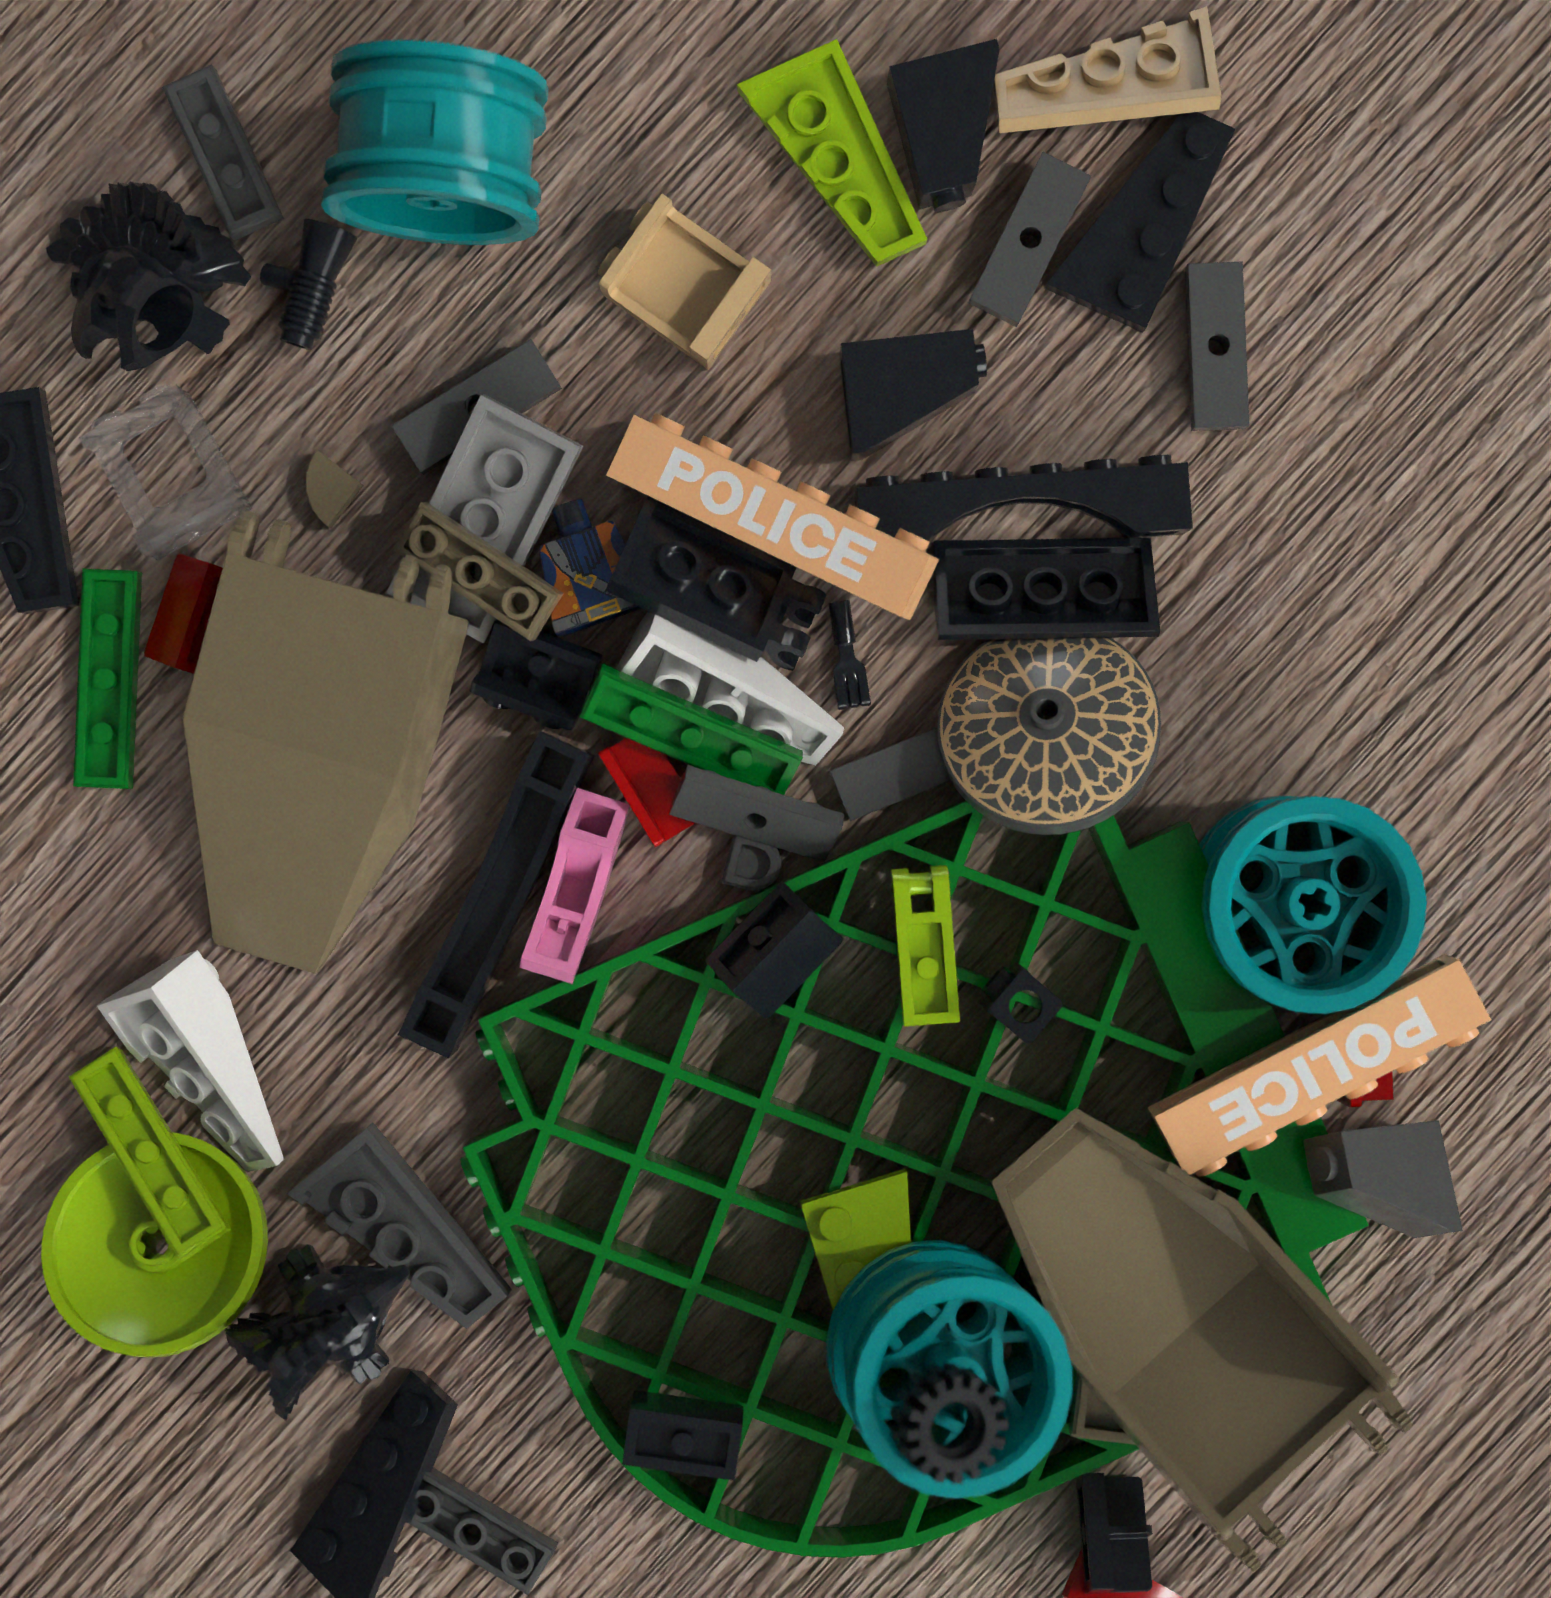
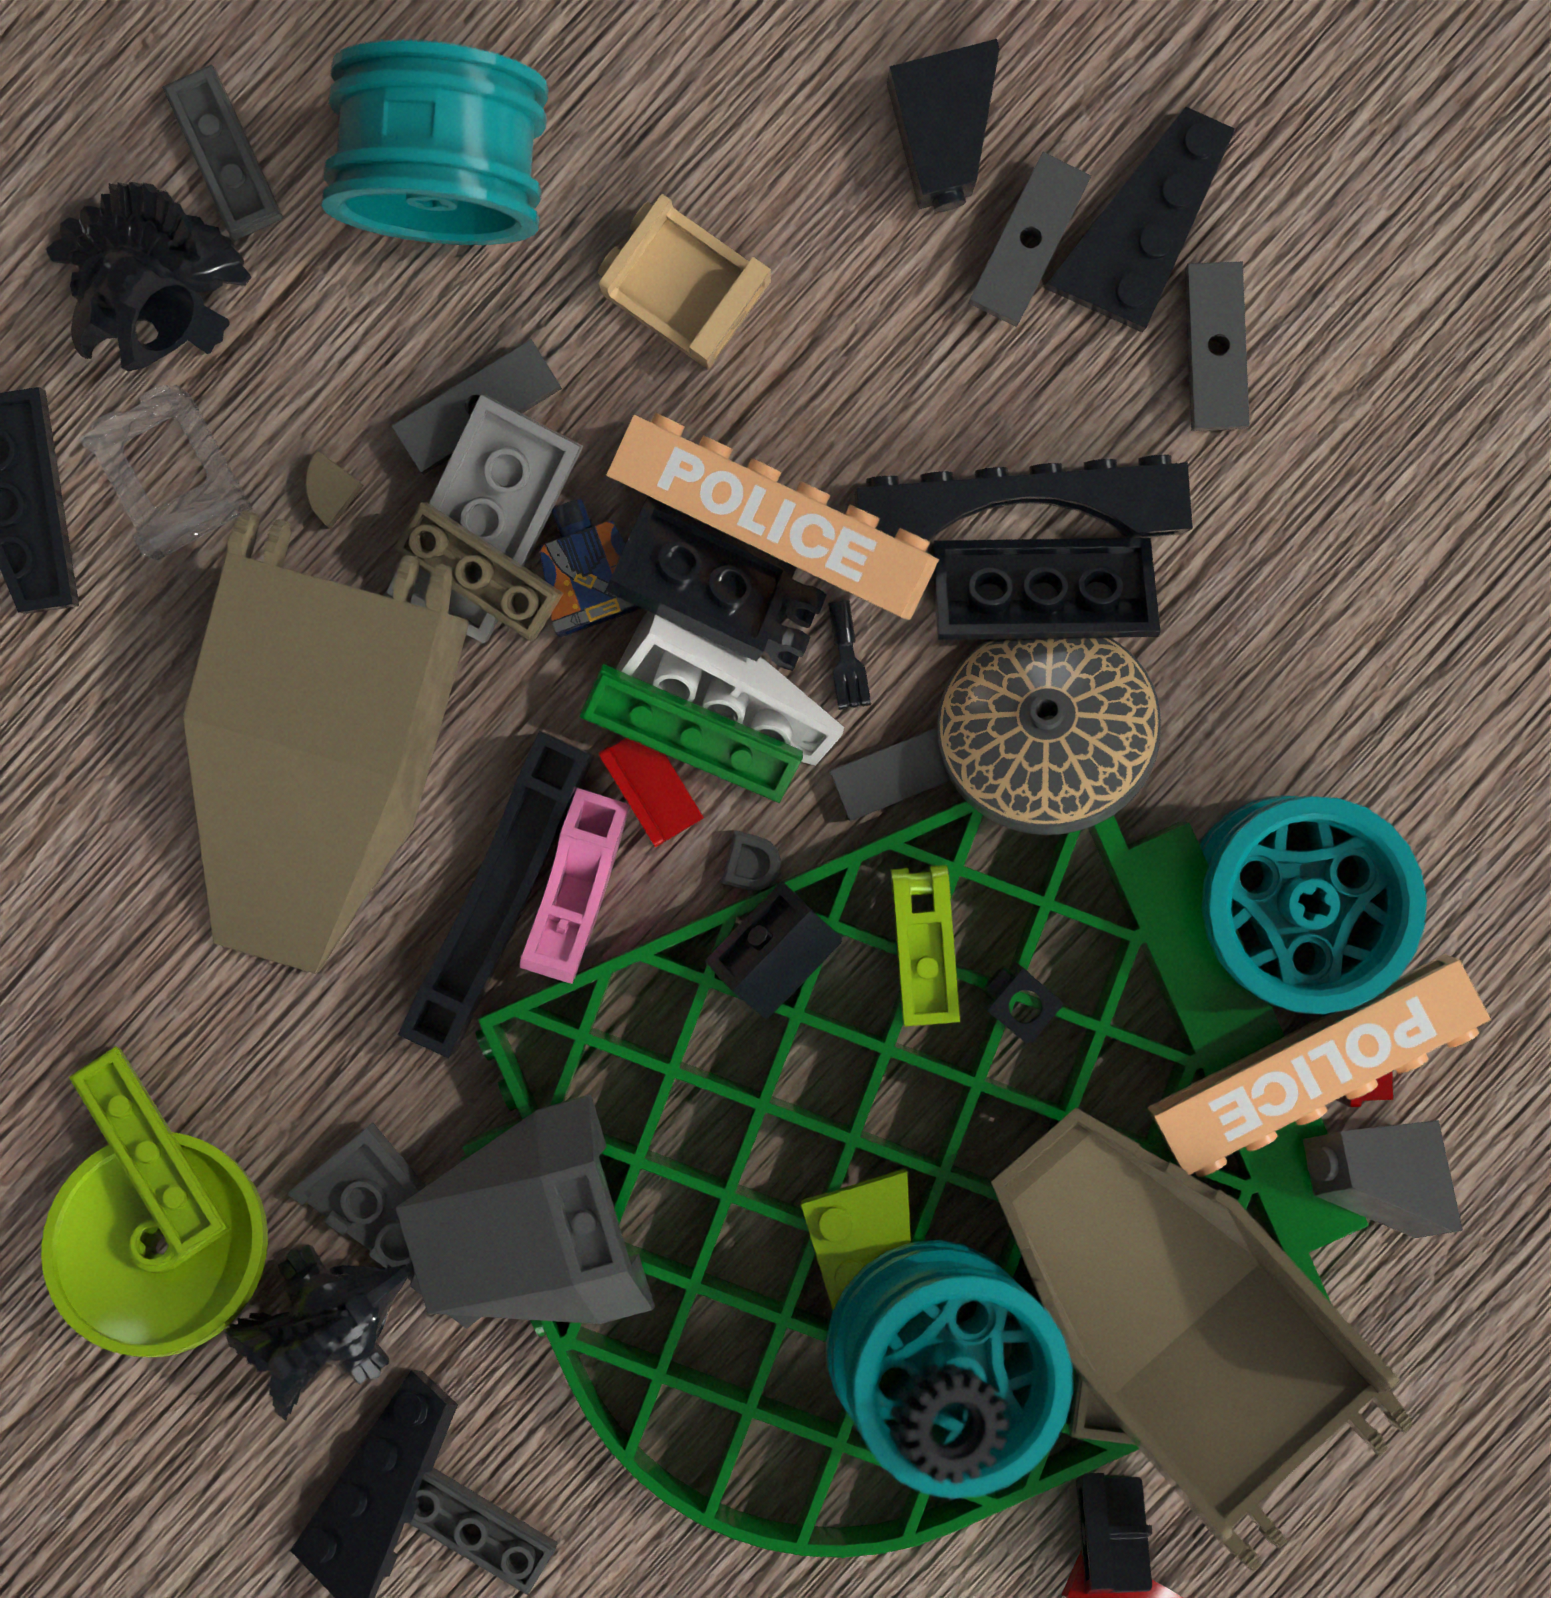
(107, 678): green tile -> none
(184, 613): red panel -> none
(192, 1034): white wedge -> none
(313, 284): black piece -> none
(527, 1228): none -> dark grey wedge
(536, 677): black bracket -> none
(683, 1435): black panel -> none
(756, 813): dark grey tile -> none
(833, 140): lime wing -> none
(904, 383): black slope -> none
(1140, 77): tan wing -> none

